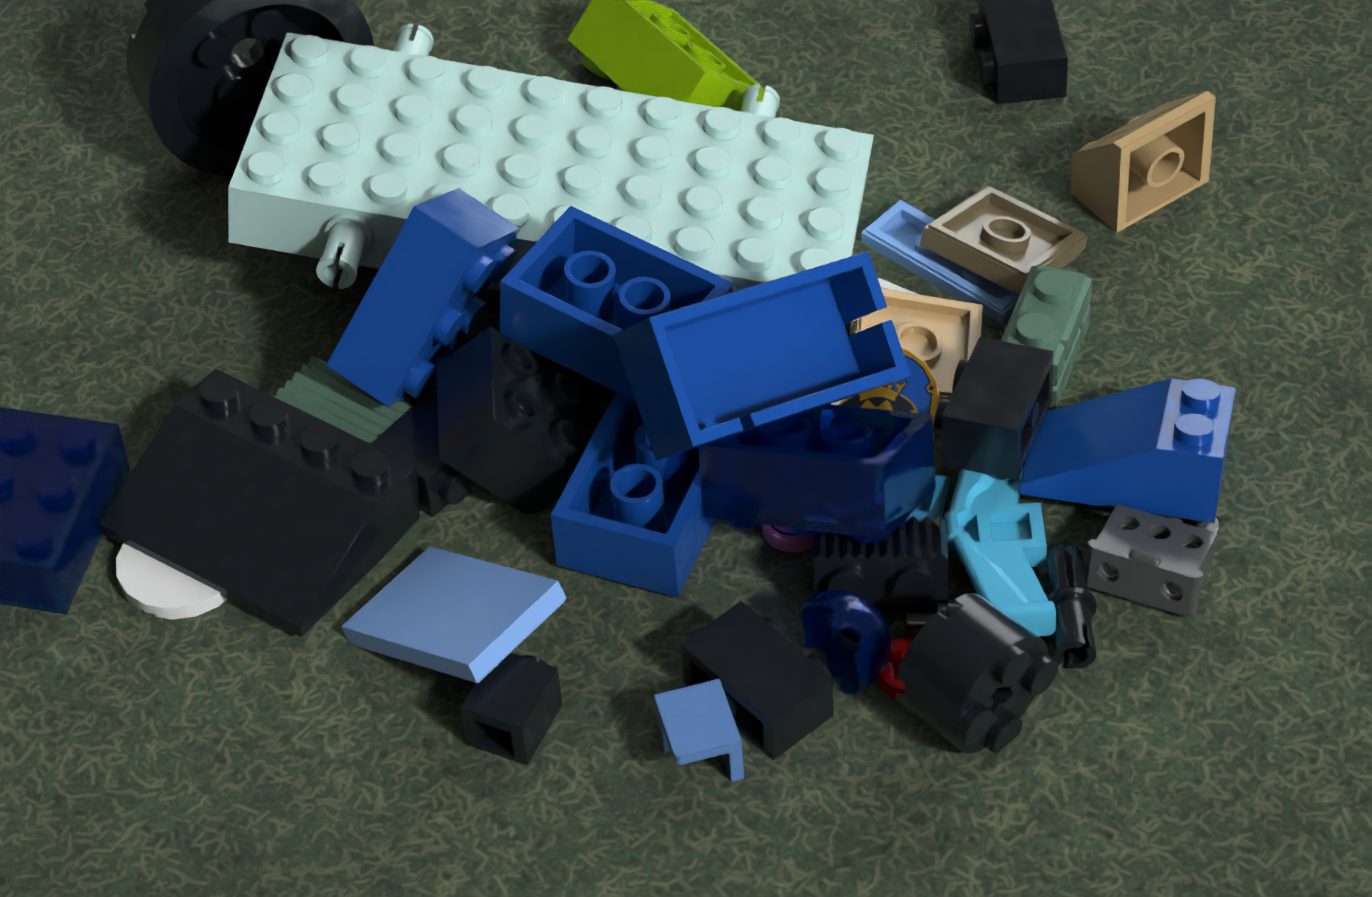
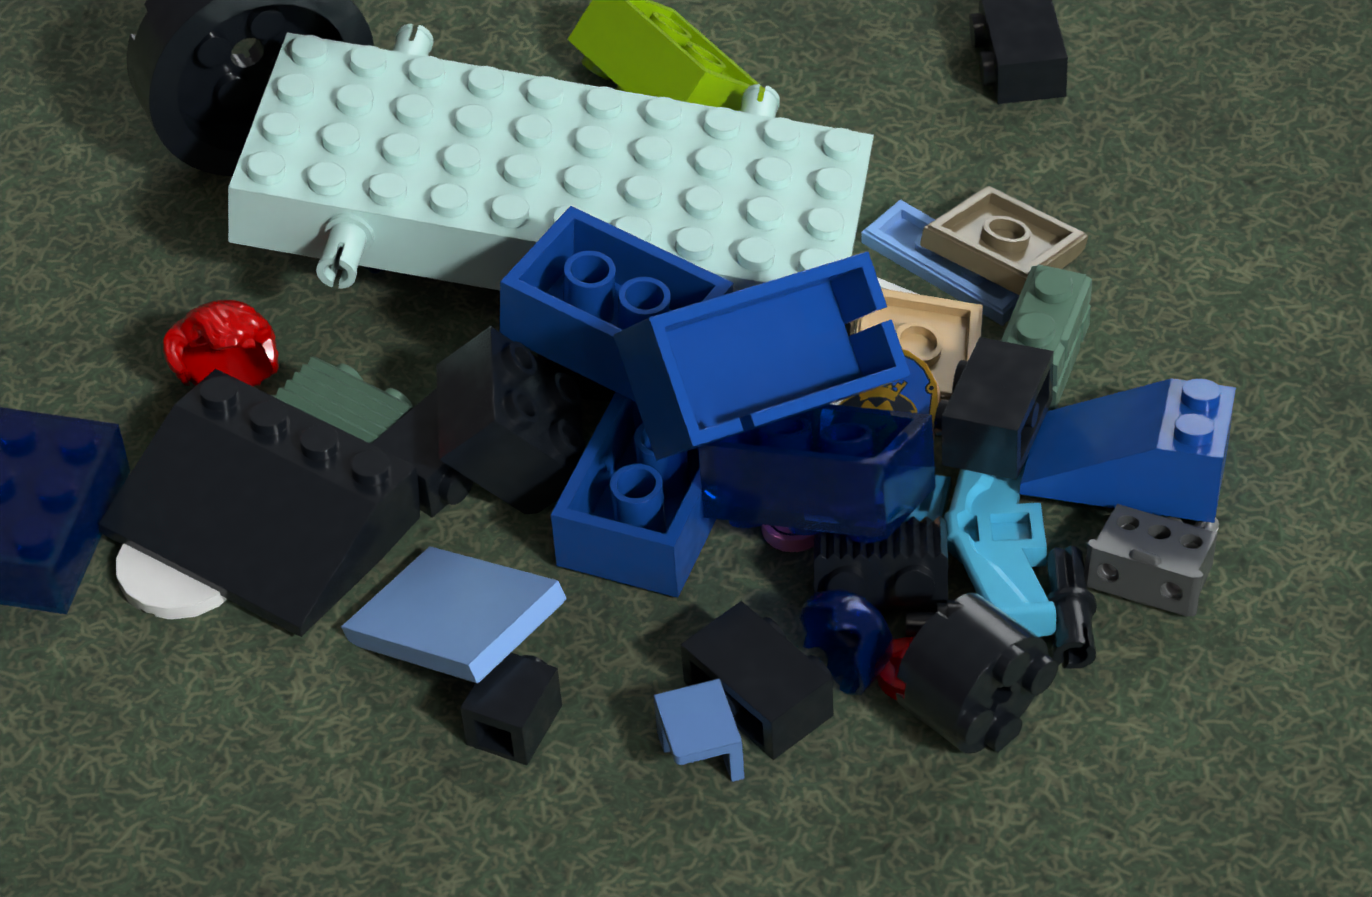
(224, 338): none -> red hair
(424, 296): blue brick -> none
(1146, 161): tan slope -> none

